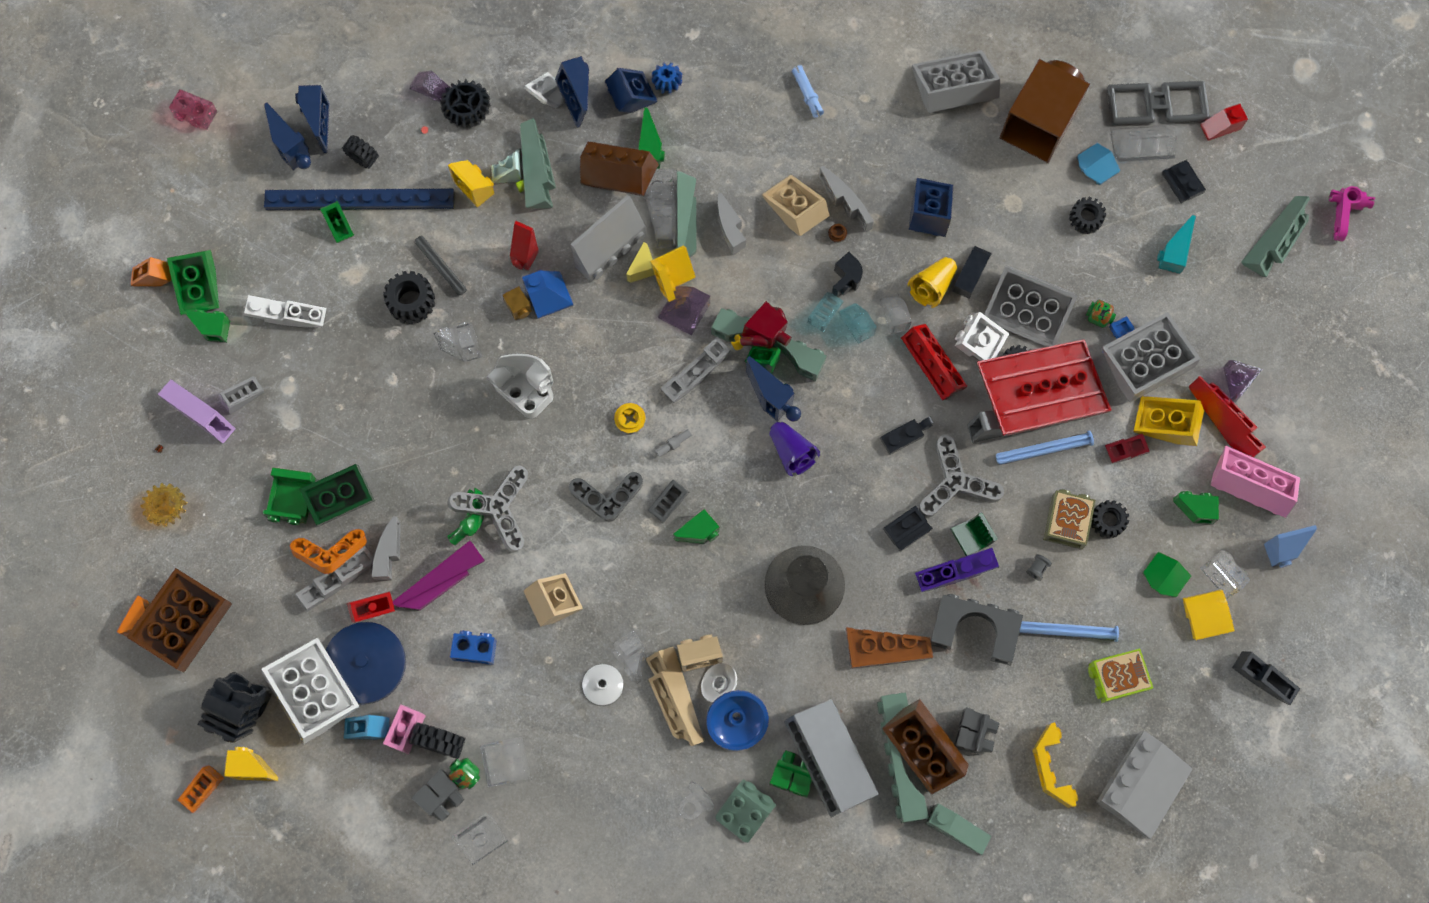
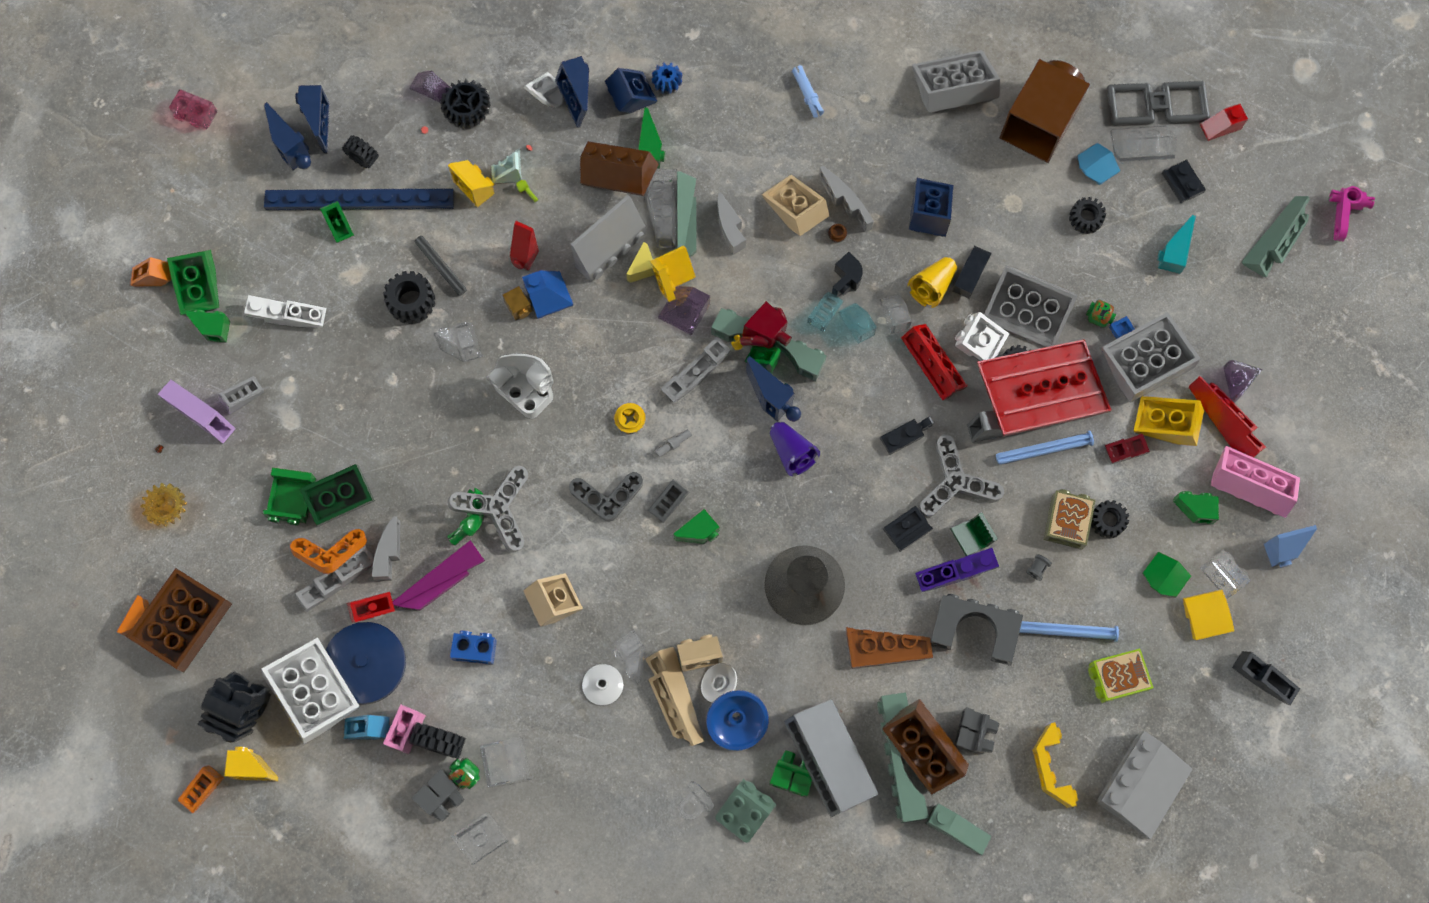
(536, 167): sand green wedge -> none

